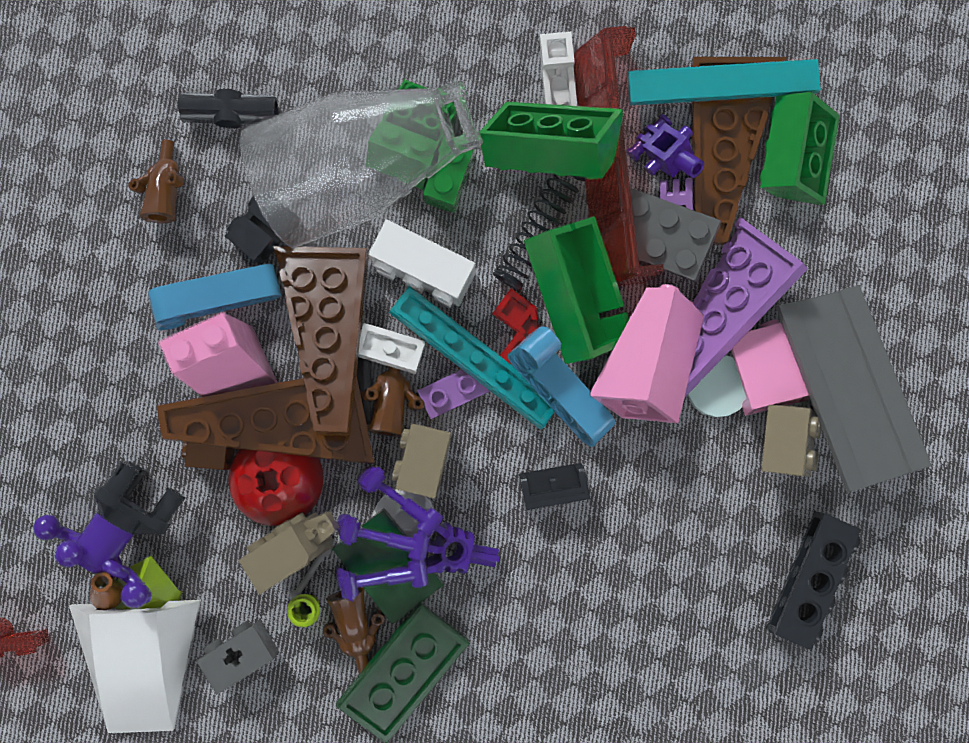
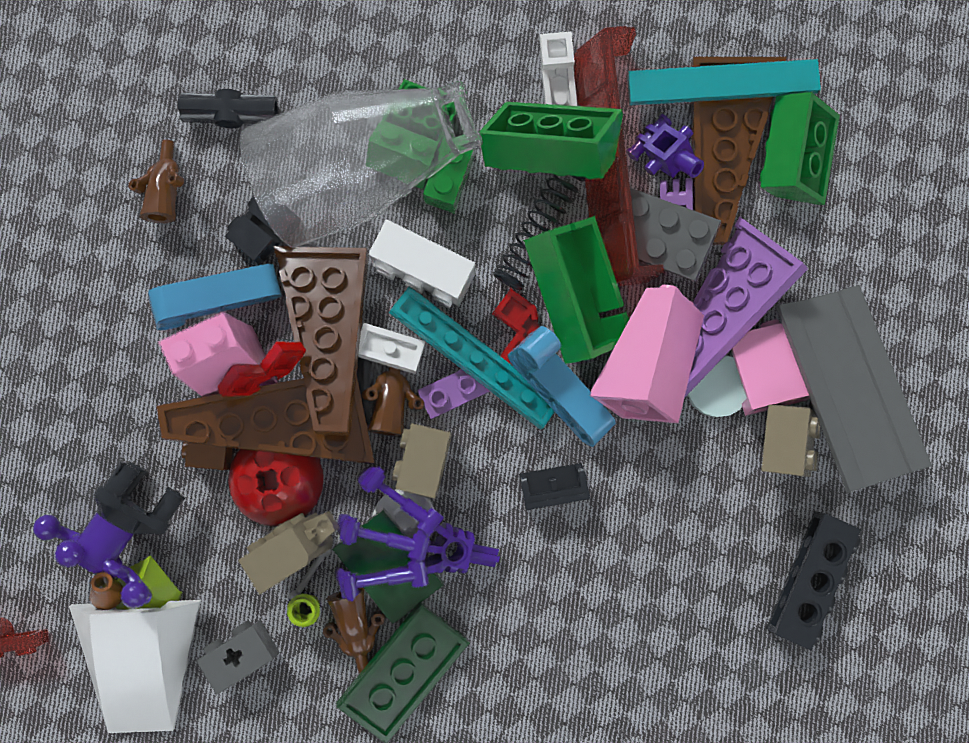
(279, 362): none -> red tile

